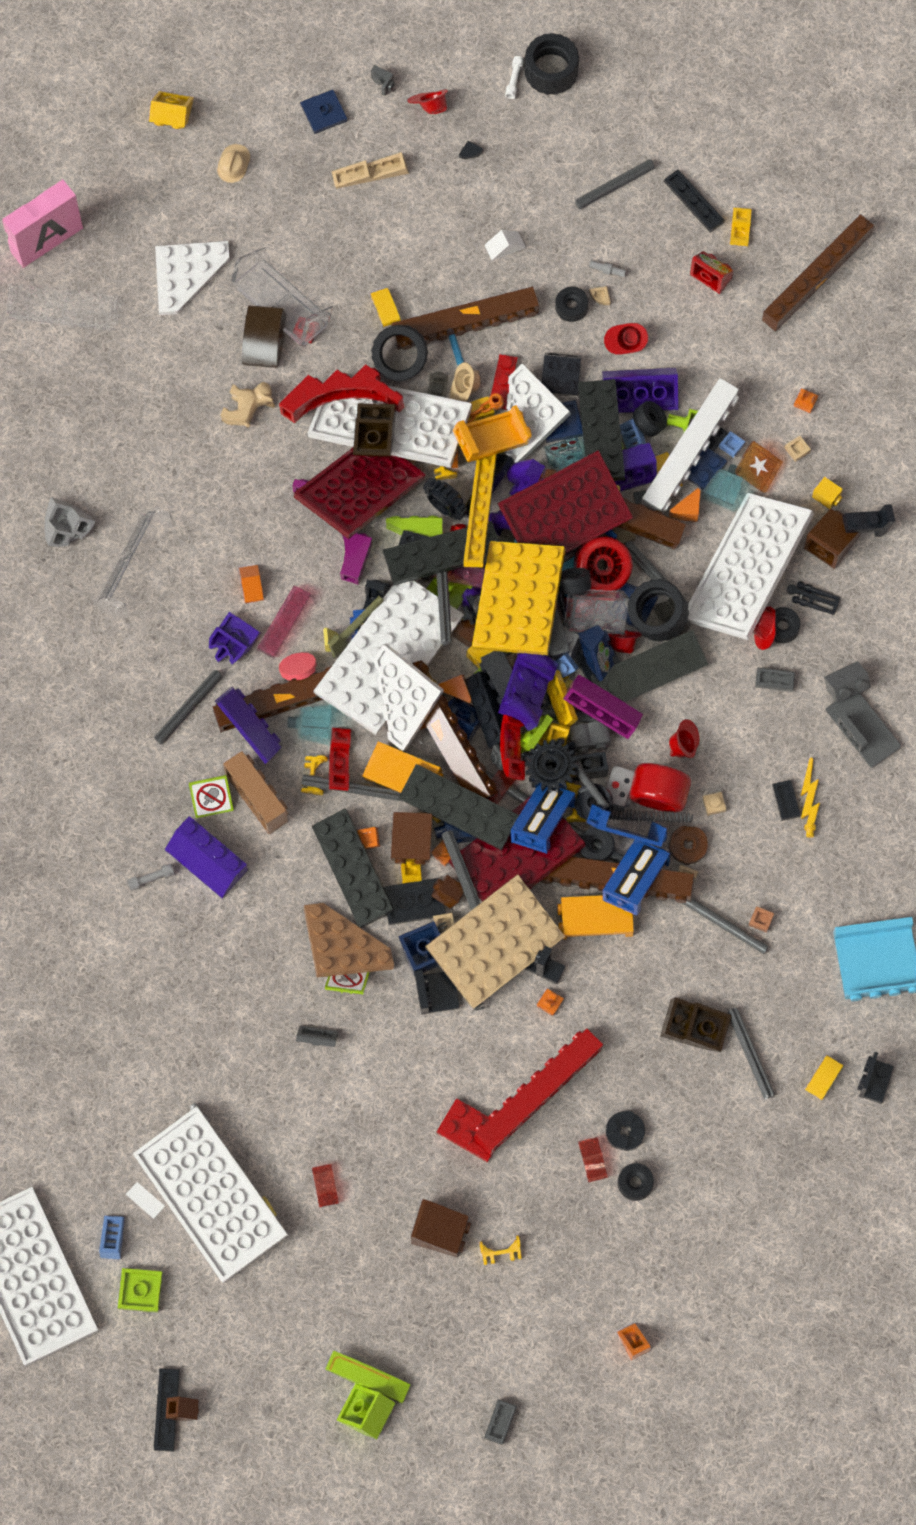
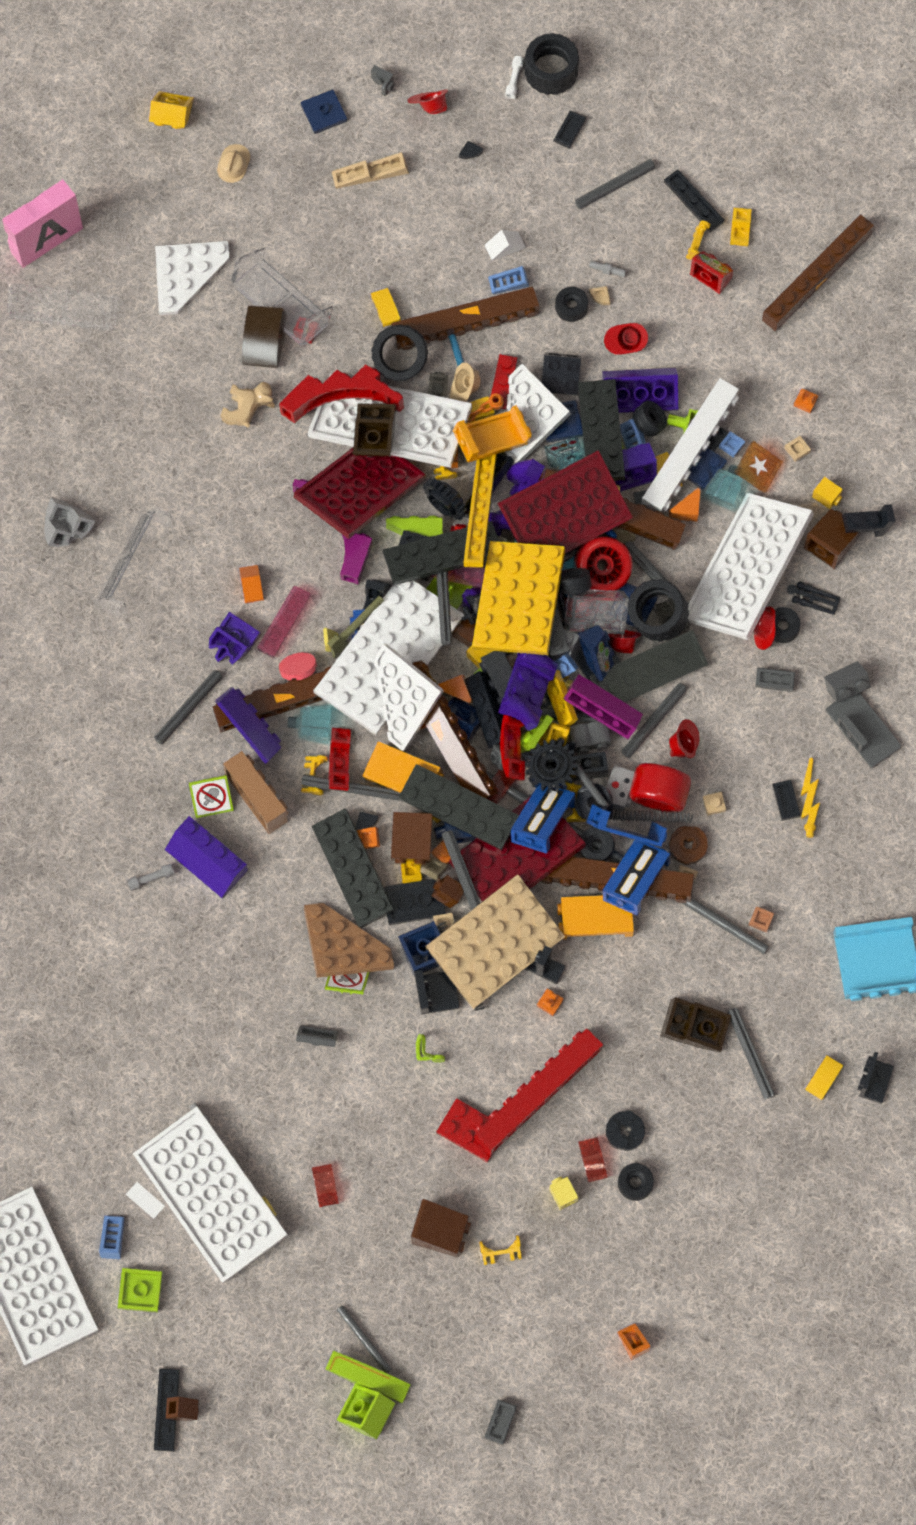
(364, 1339): none -> dark grey bar
(366, 820): none -> black tile
(434, 869): none -> dark tan plate
(435, 1058): none -> lime piece
(523, 283): none -> medium blue slope
(563, 1192): none -> light yellow brick
(569, 129): none -> black tile
(653, 720): none -> dark grey axle
(698, 234): none -> yellow piece

